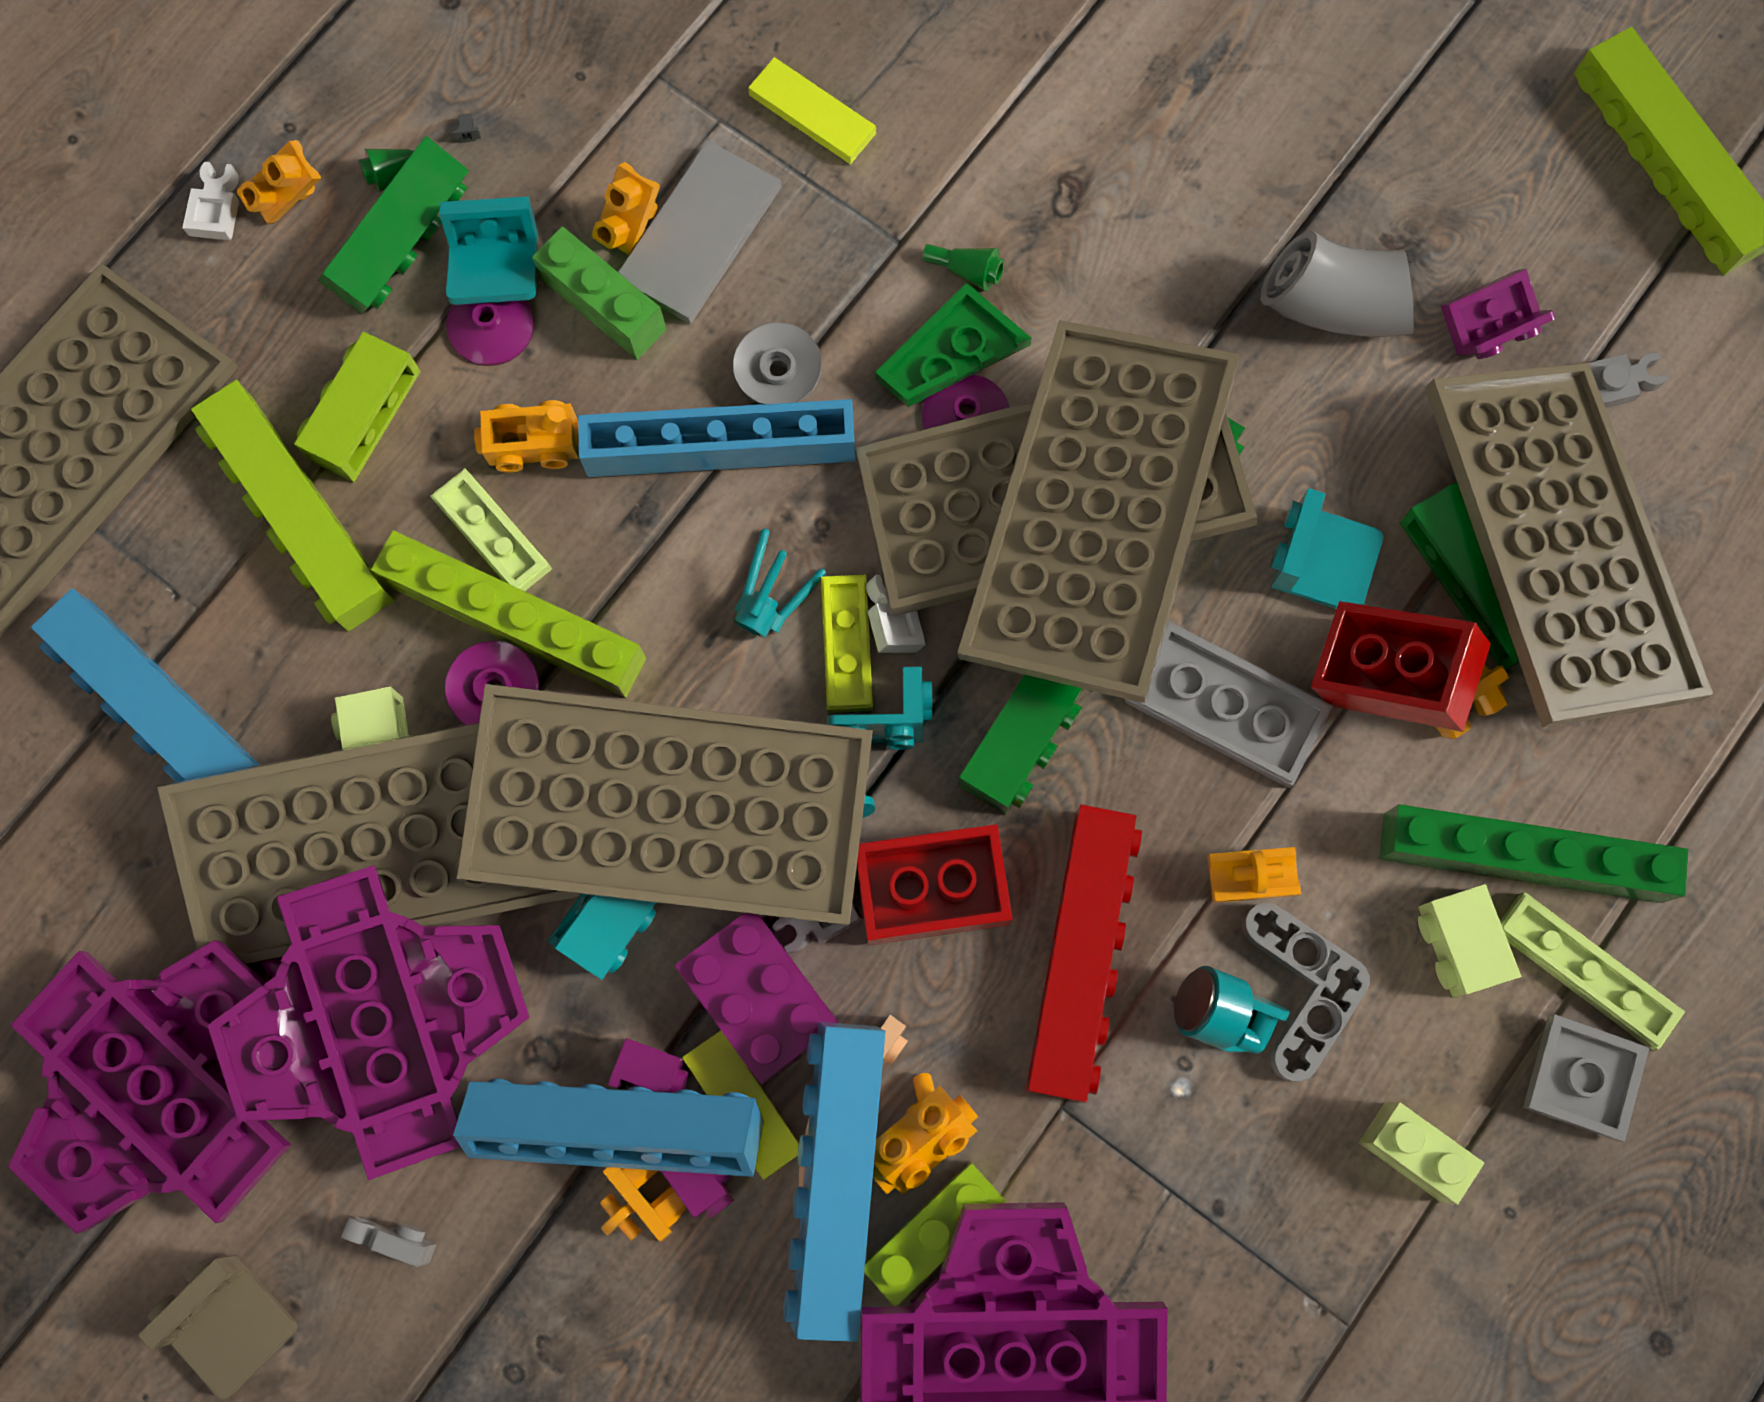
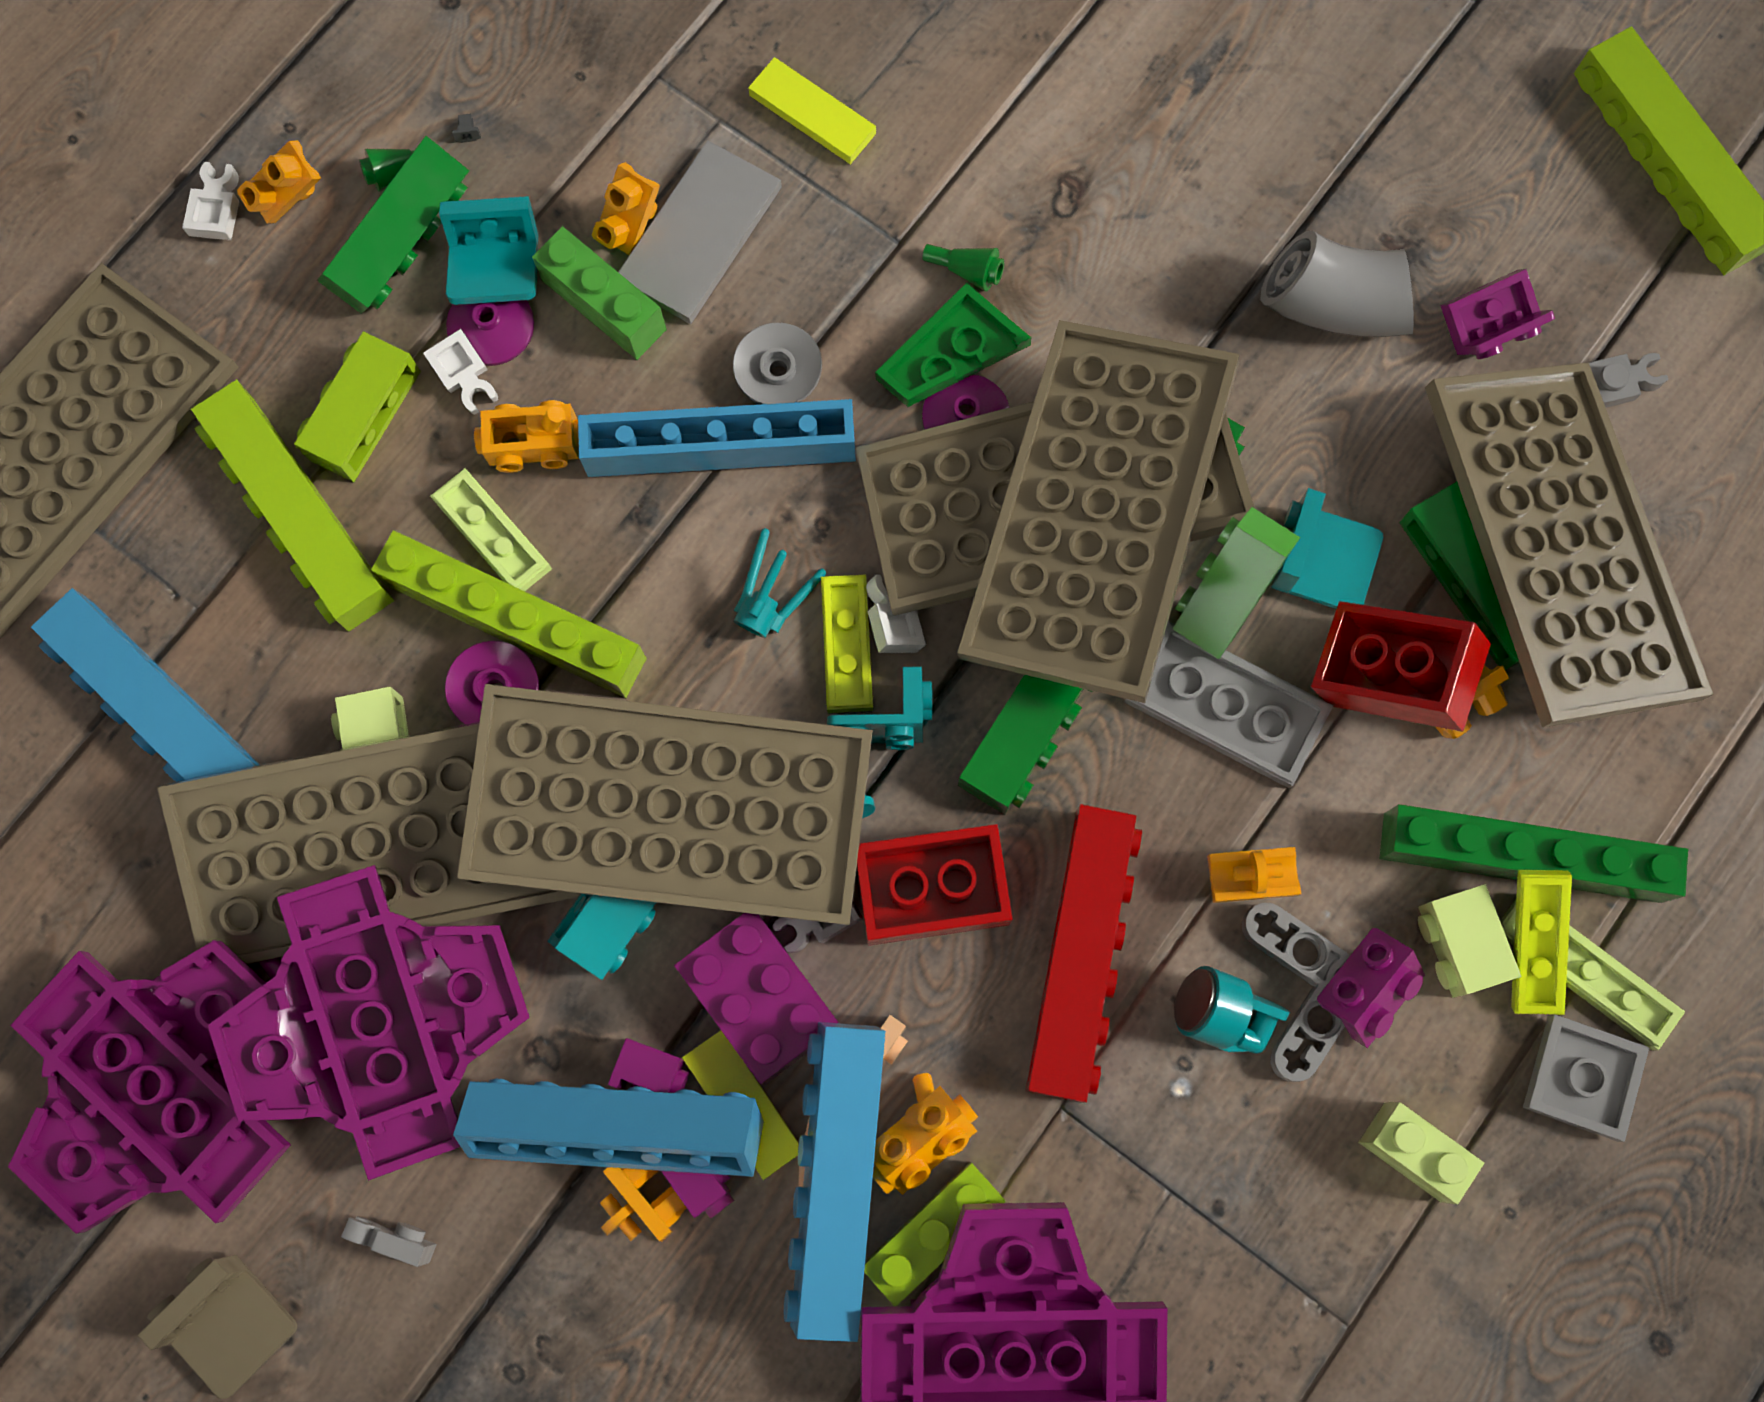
(458, 367): none -> white plate
(1233, 581): none -> bright green brick
(1373, 986): none -> magenta bracket
(1541, 941): none -> neon yellow tile

